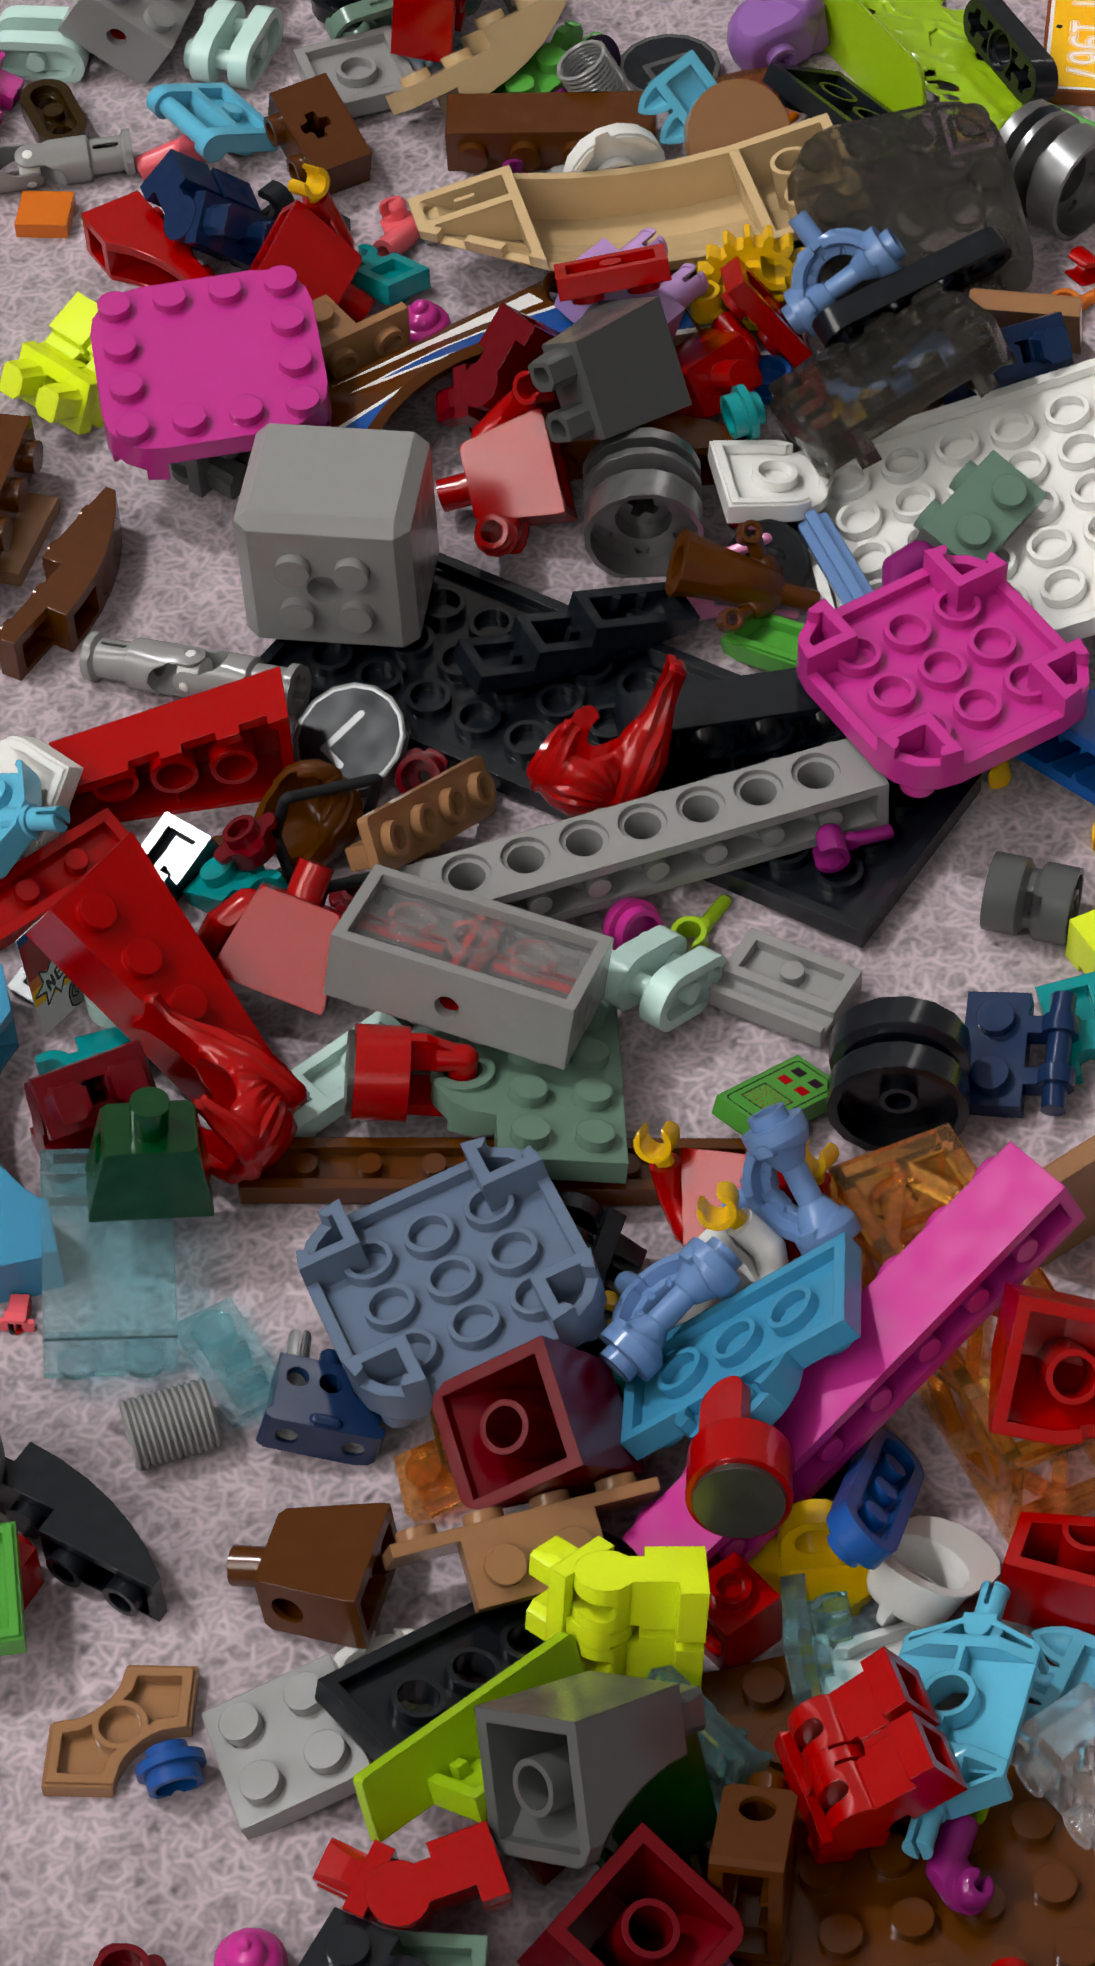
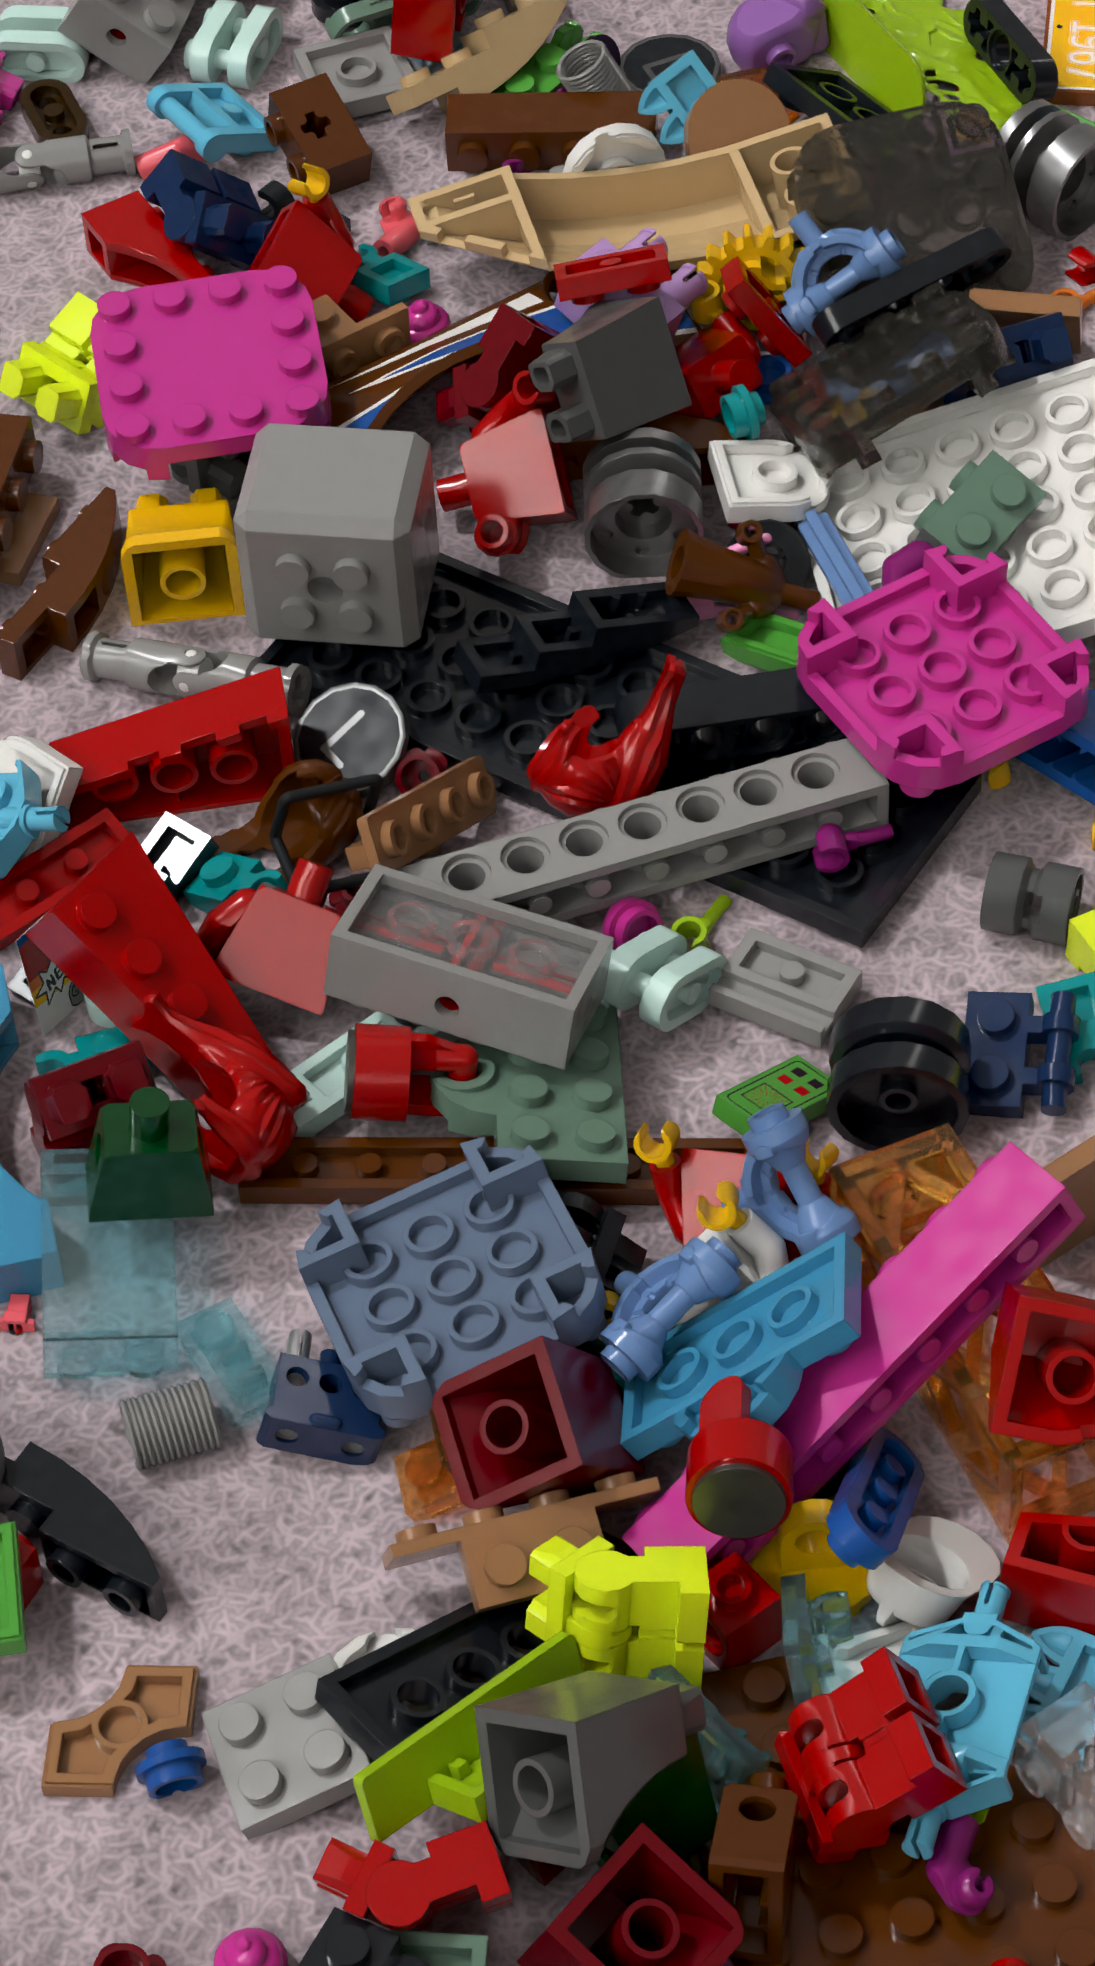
(45, 214): orange tile -> none
(181, 560): none -> yellow hips
(248, 841): dark red plate -> none
(321, 1571): reddish brown torso -> none

